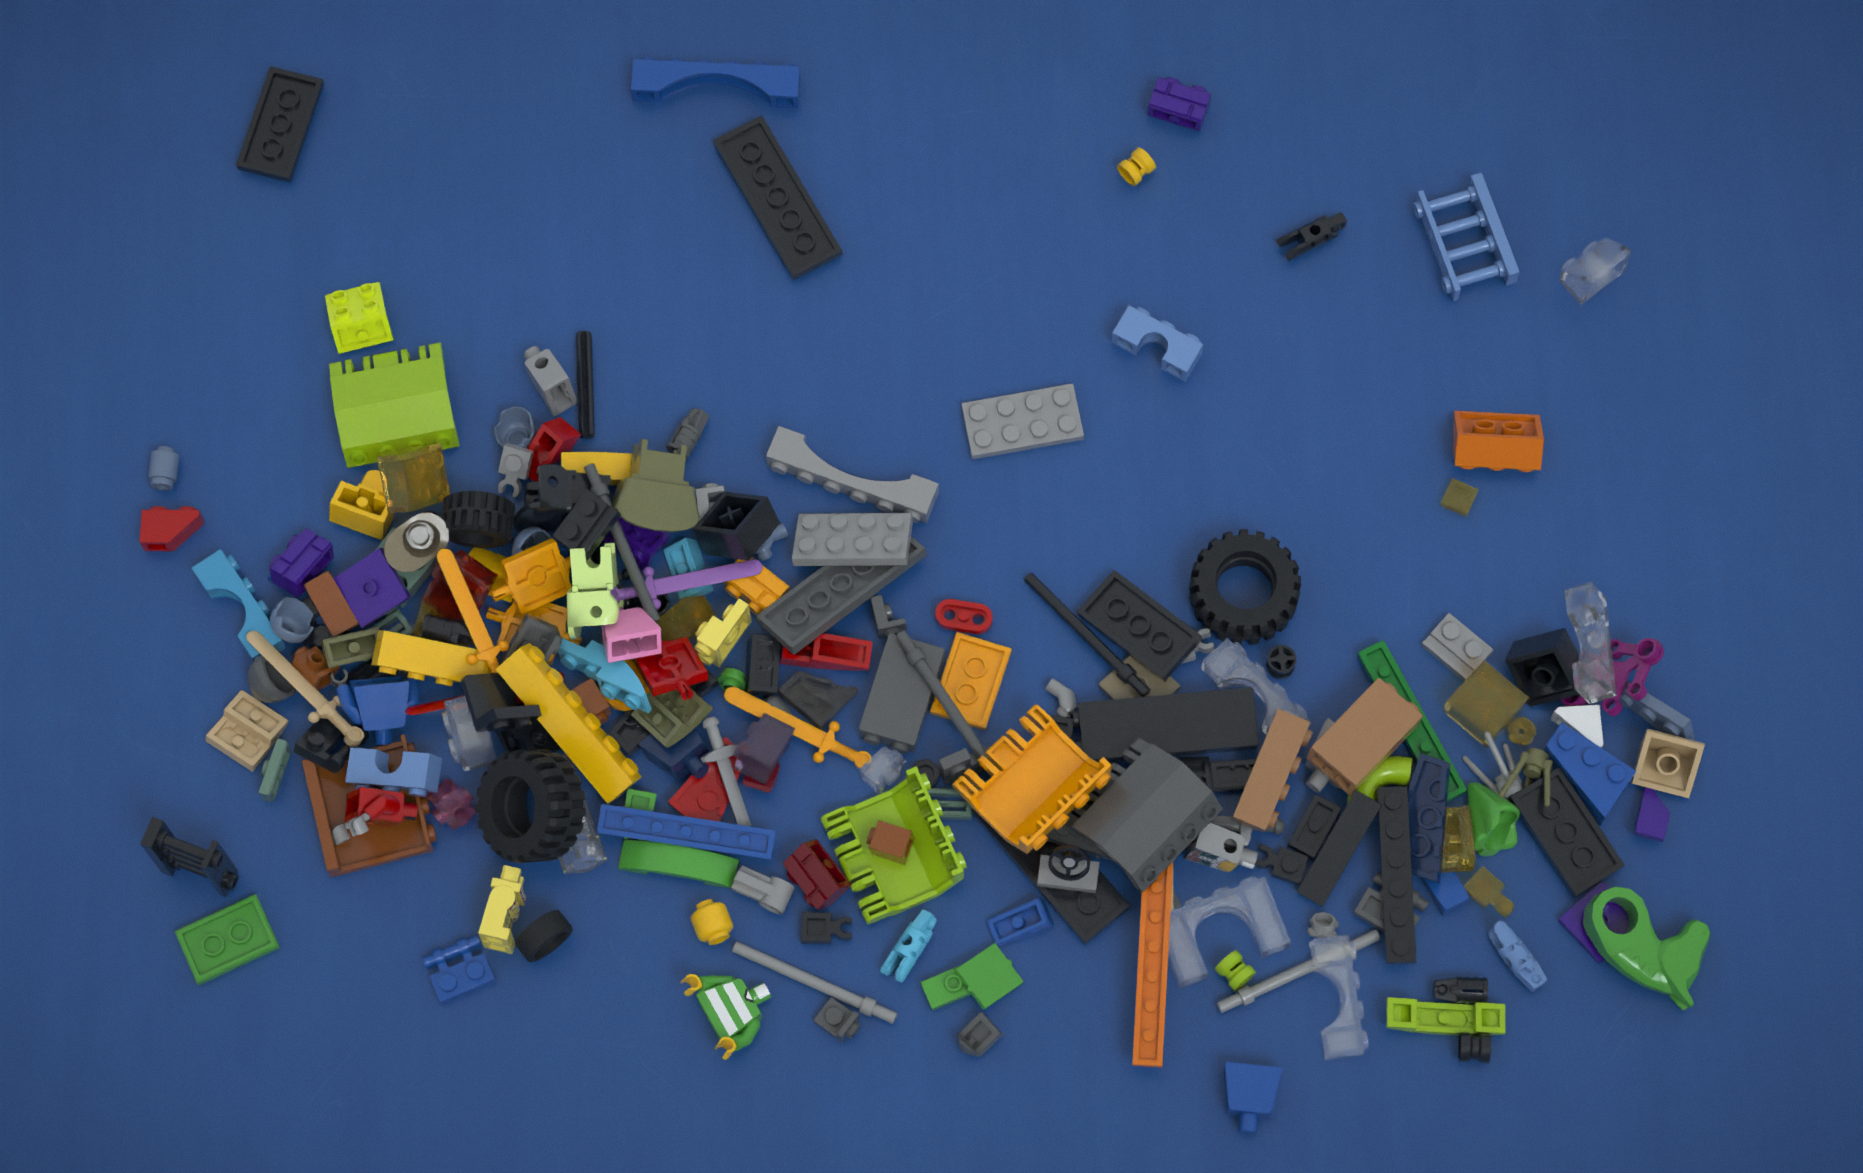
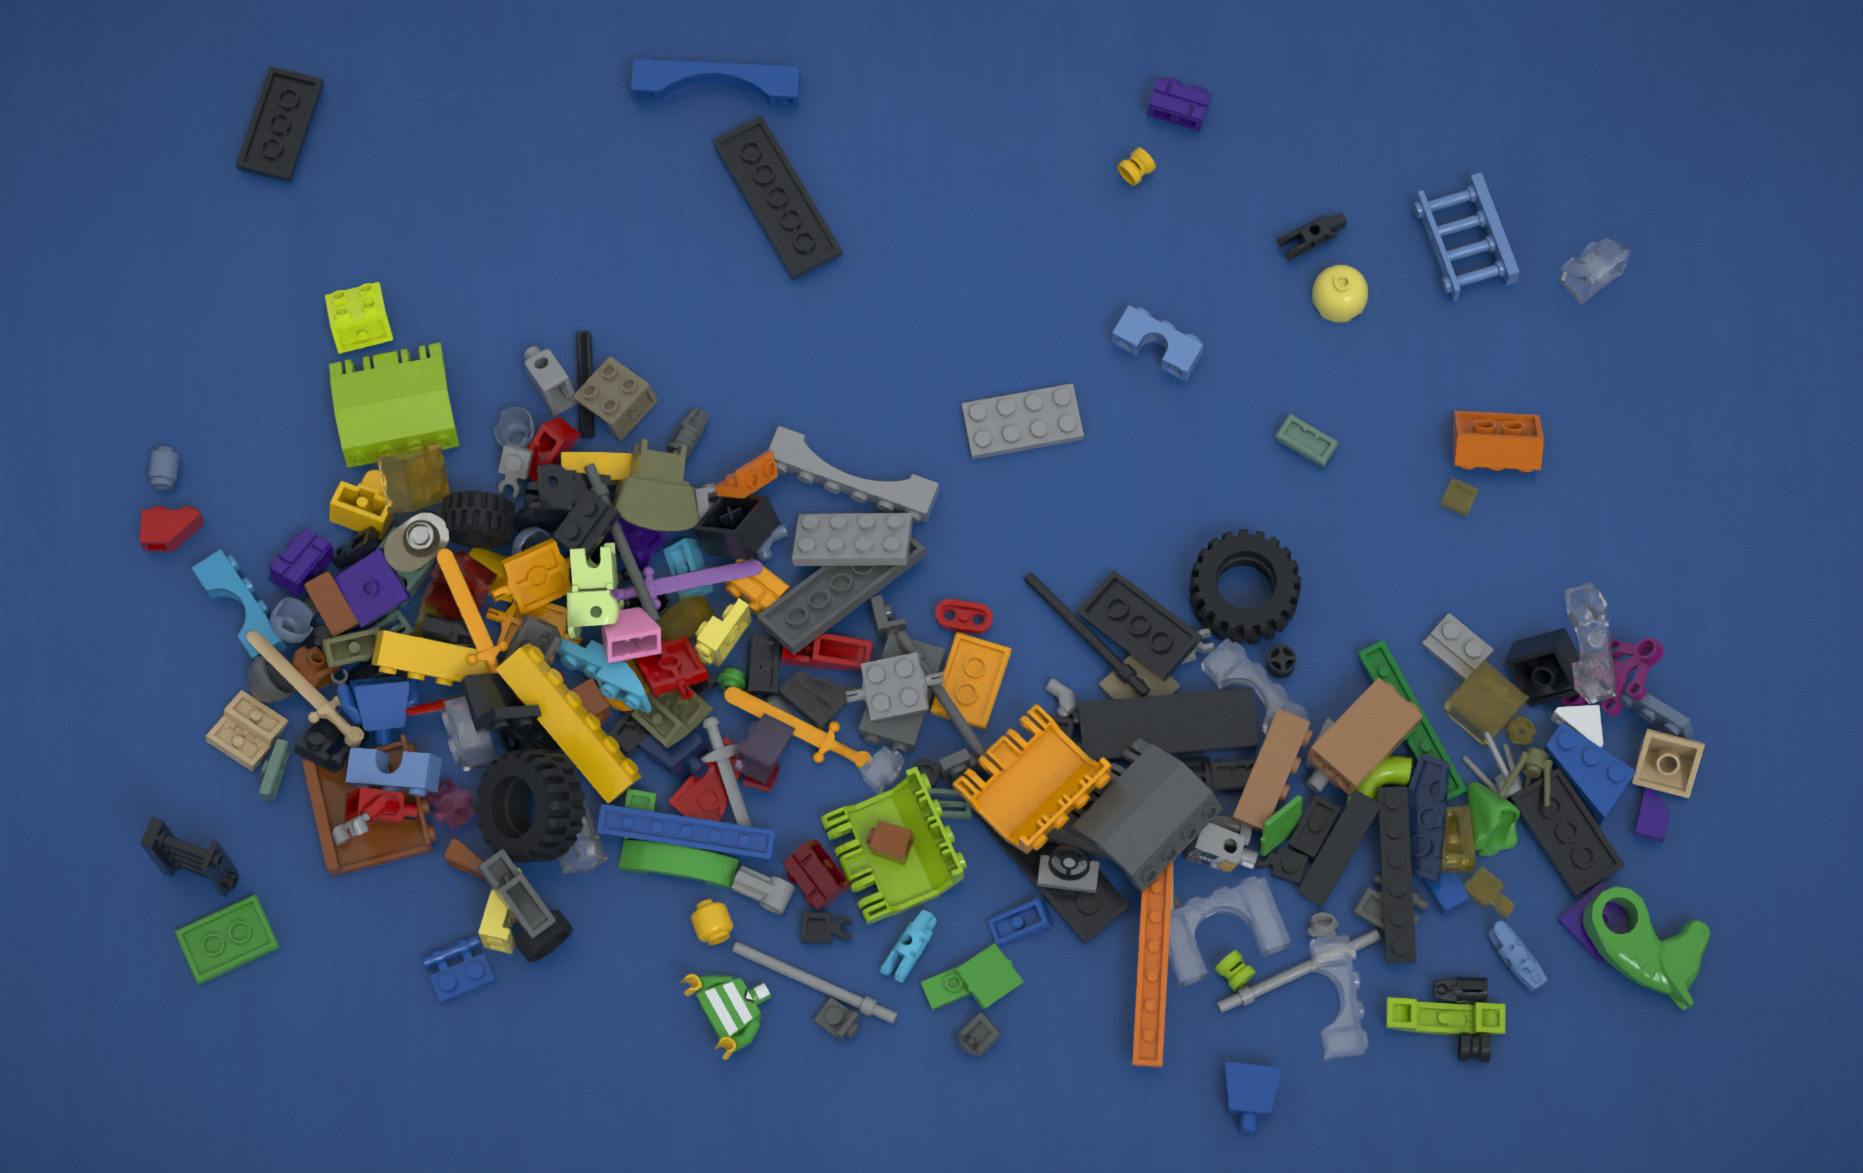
(359, 547): none -> black plate
(463, 859): none -> dark orange slope
(516, 893): none -> dark grey slope
(616, 397): none -> dark tan bracket
(749, 477): none -> orange bracket
(895, 687): none -> light grey plate
(1281, 825): none -> bright green piece
(1306, 440): none -> sand green plate
(1340, 293): none -> light yellow cylinder

